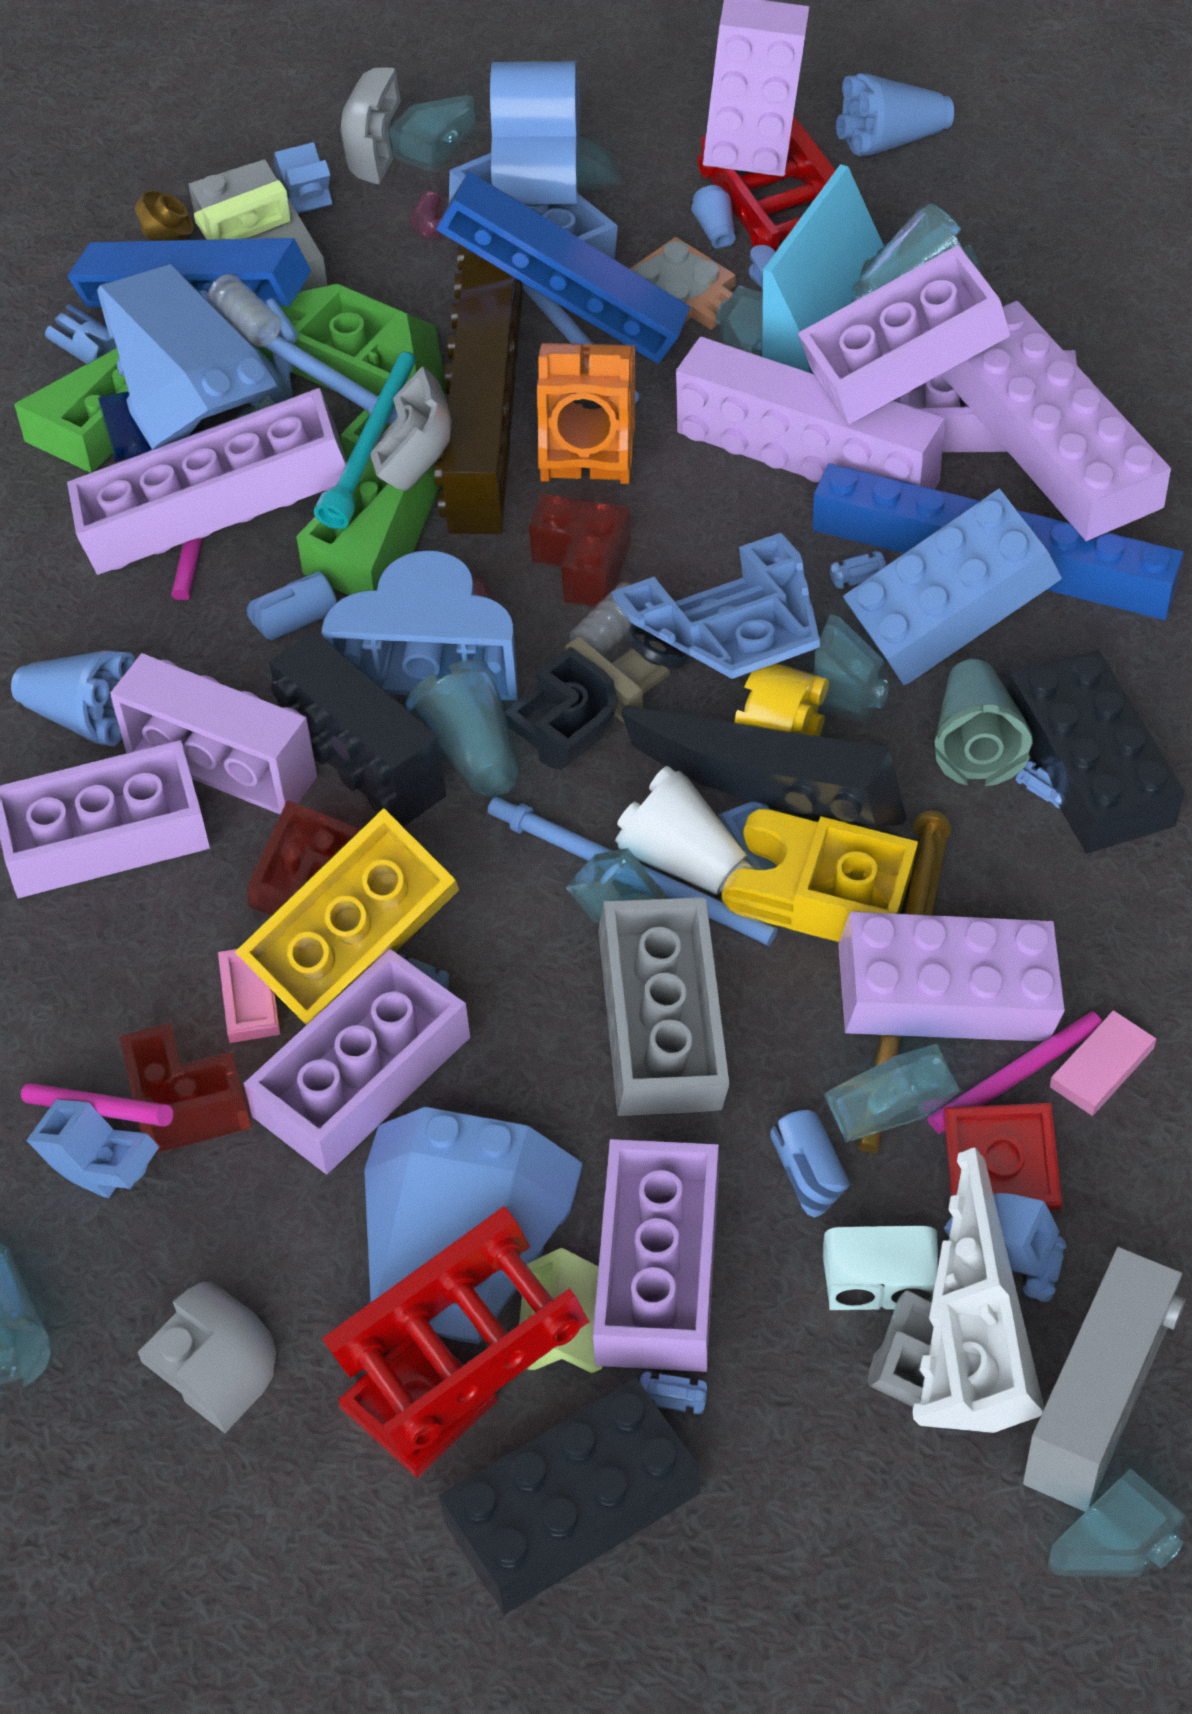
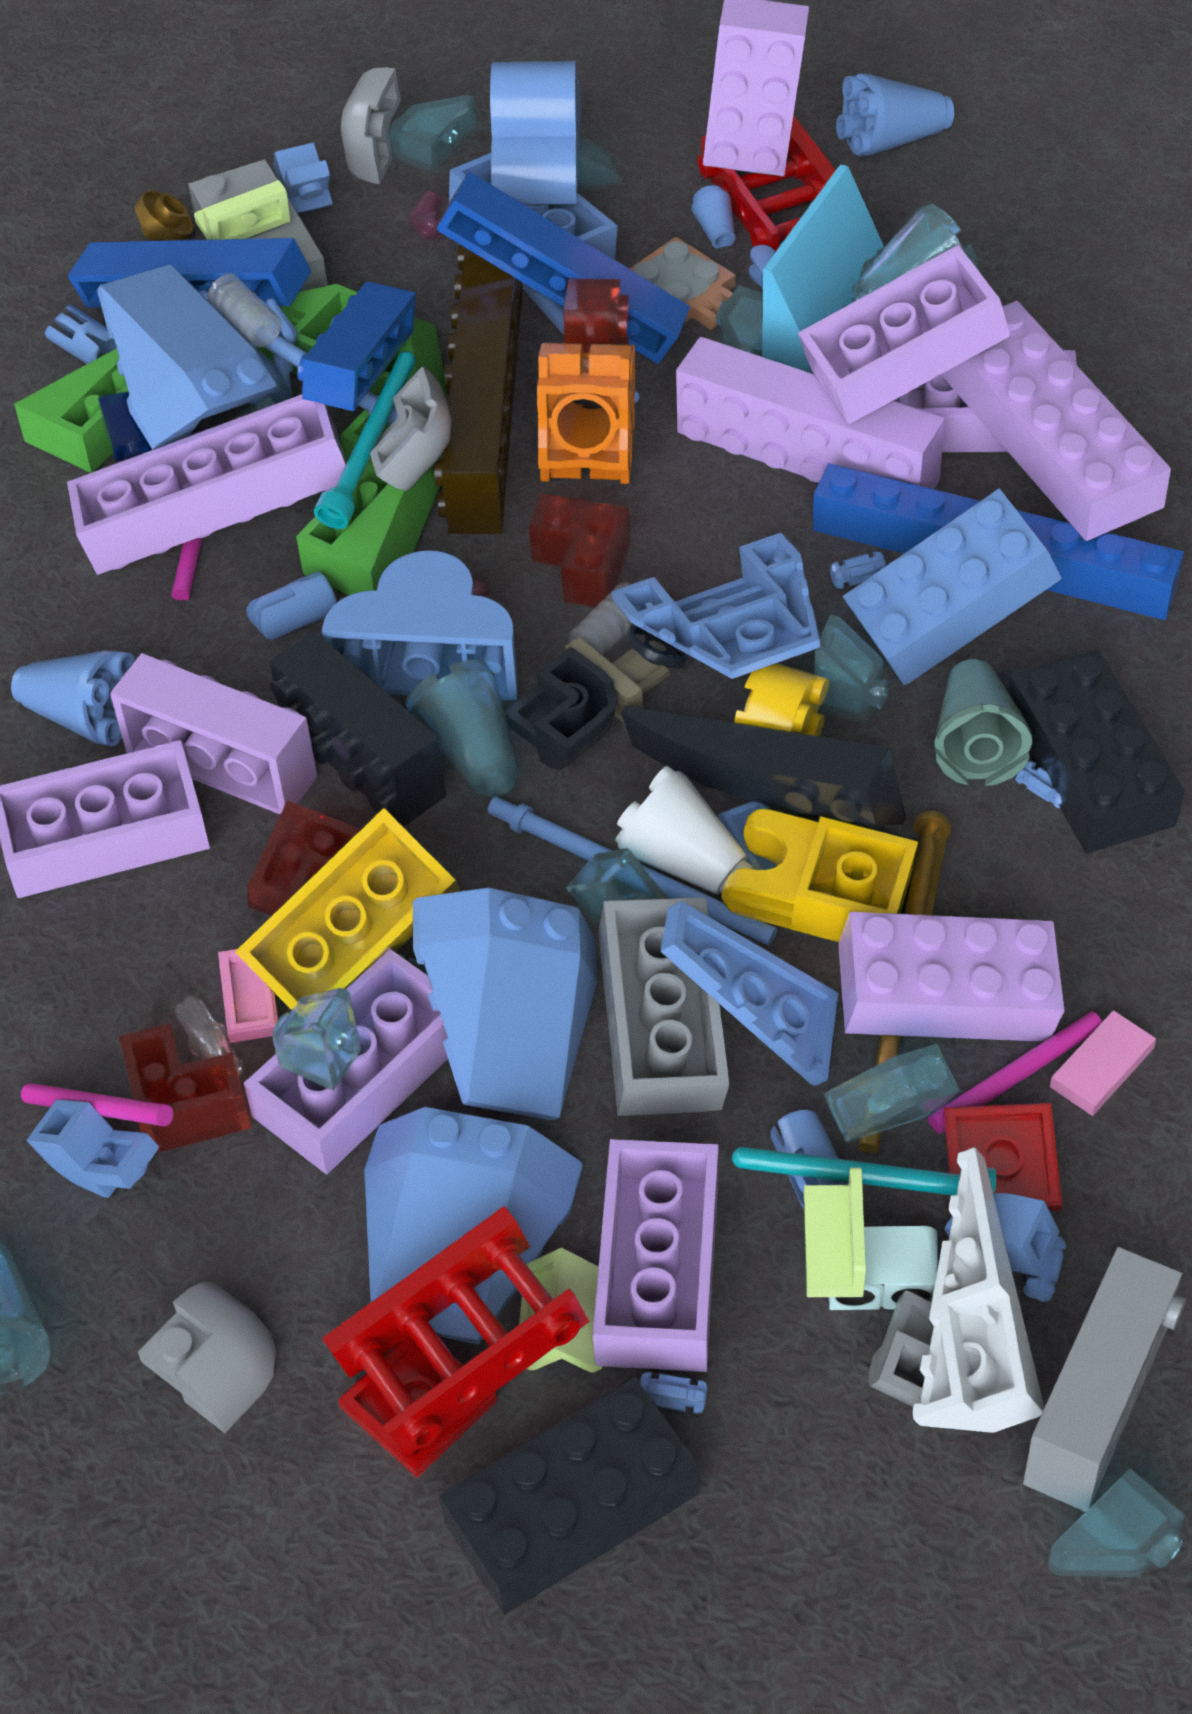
(205, 1035): none -> clear axle
(318, 1037): none -> clear light blue slope
(357, 346): none -> blue brick
(511, 993): none -> medium blue wedge
(595, 313): none -> clear red brick
(759, 989): none -> medium blue wing
(835, 1238): none -> yellowish green panel
(839, 1170): none -> teal piece

